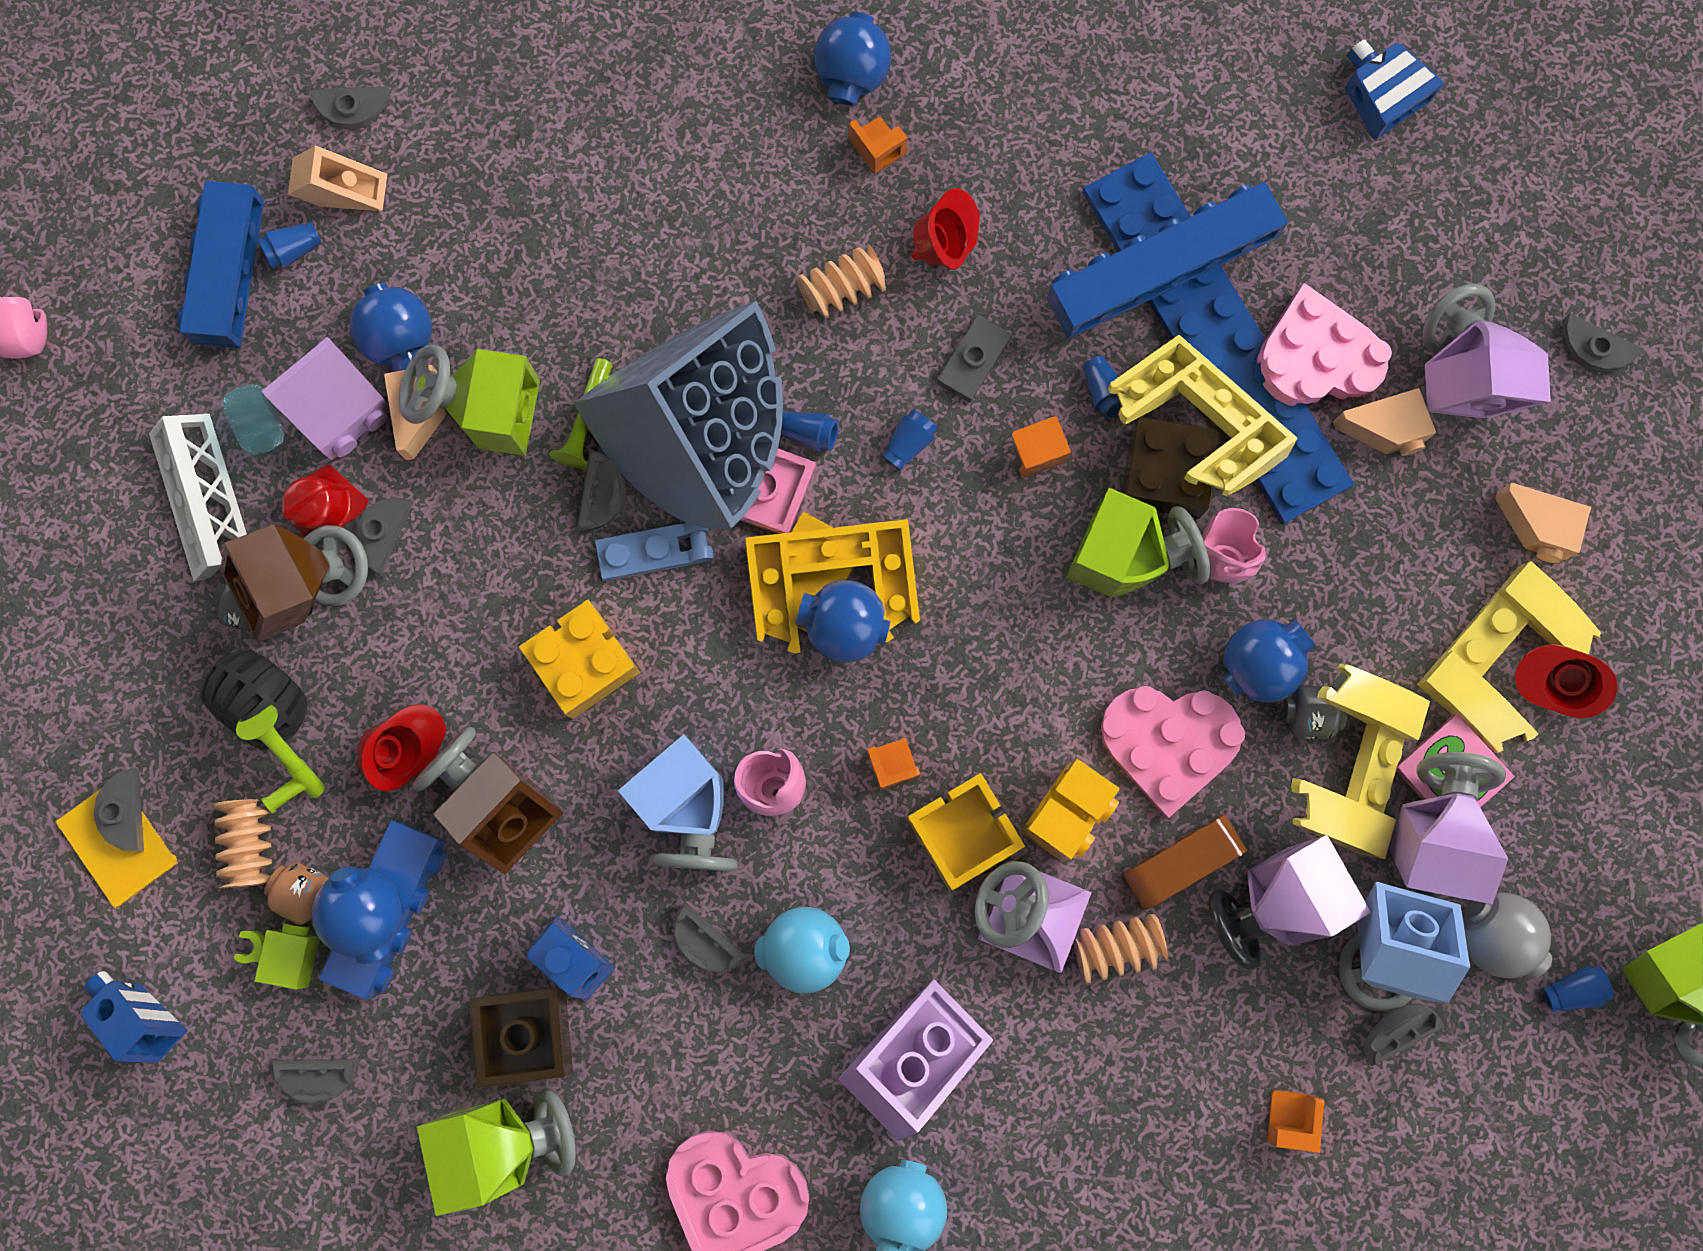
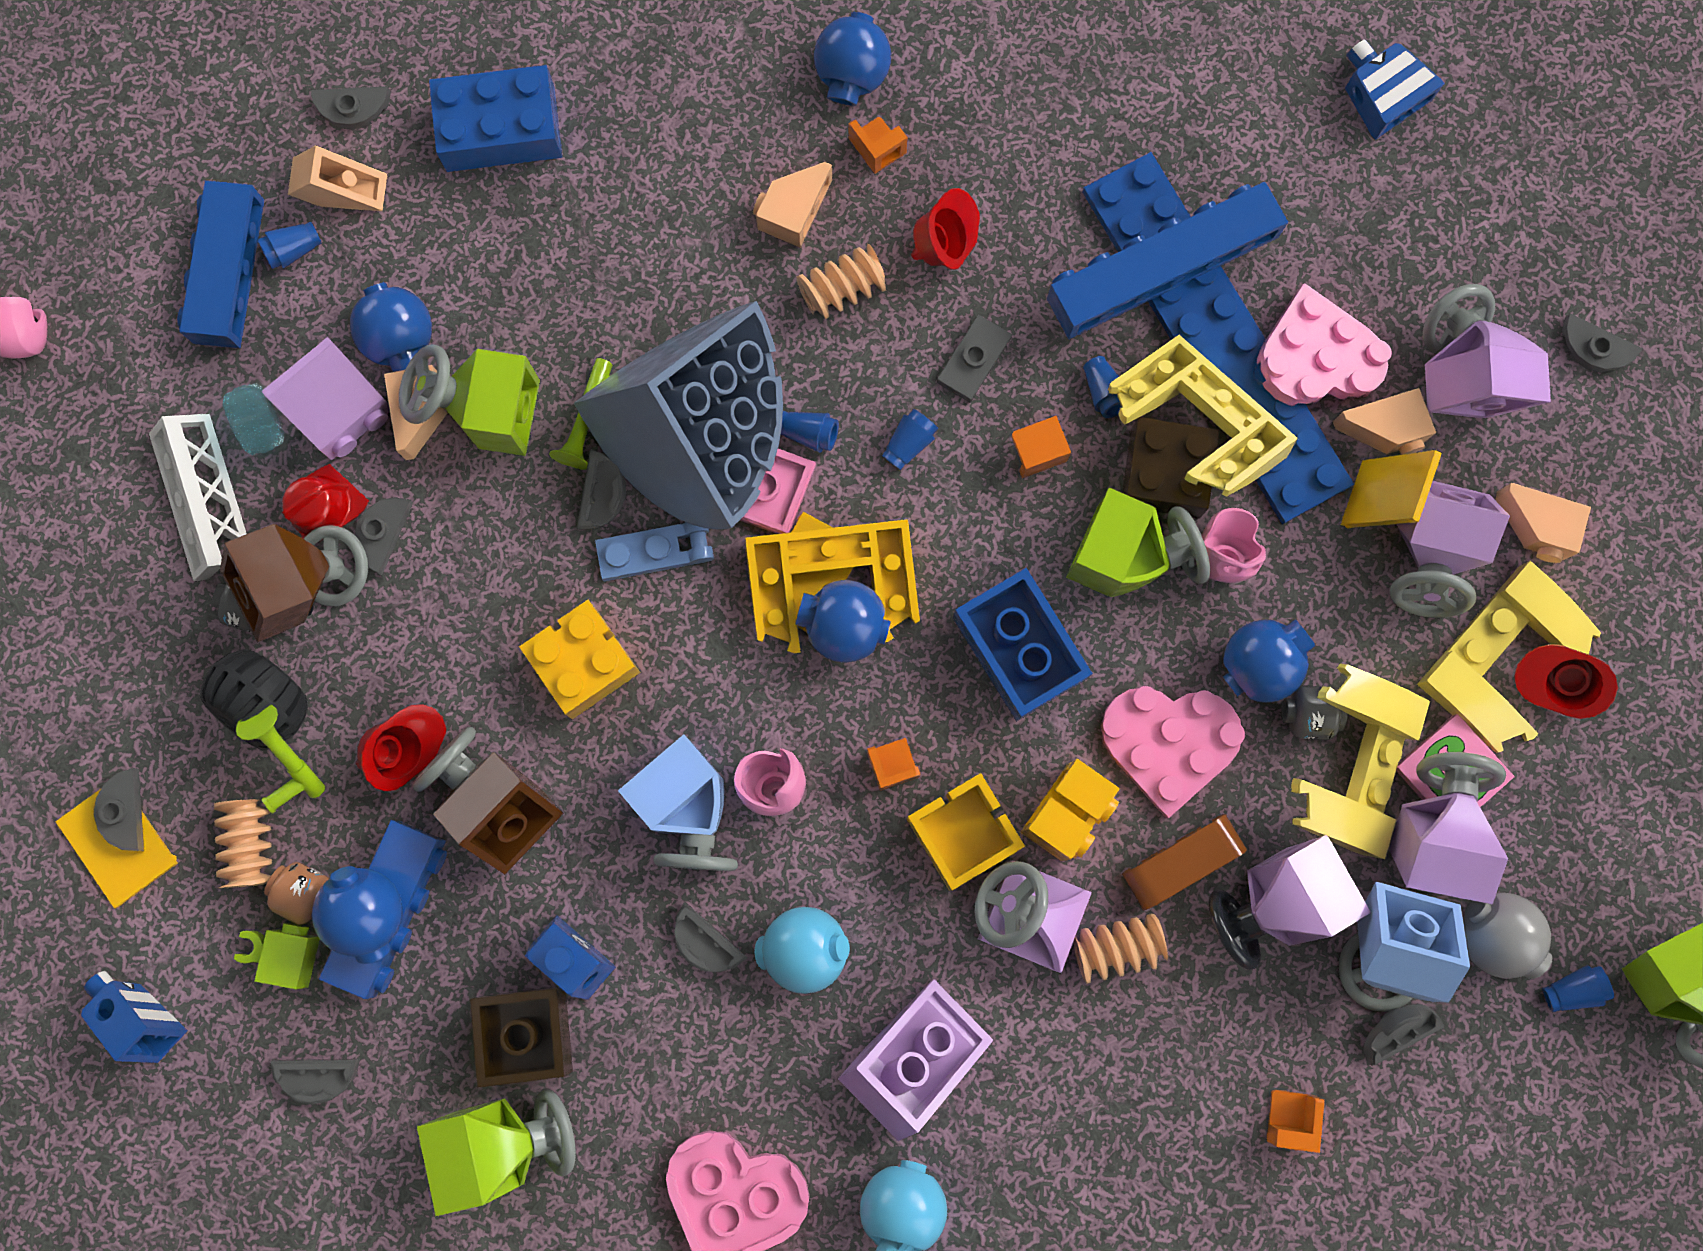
(495, 118): none -> blue brick
(793, 203): none -> light nougat slope
(1021, 644): none -> blue brick
(1391, 490): none -> yellow piece
(1454, 534): none -> lavender piece

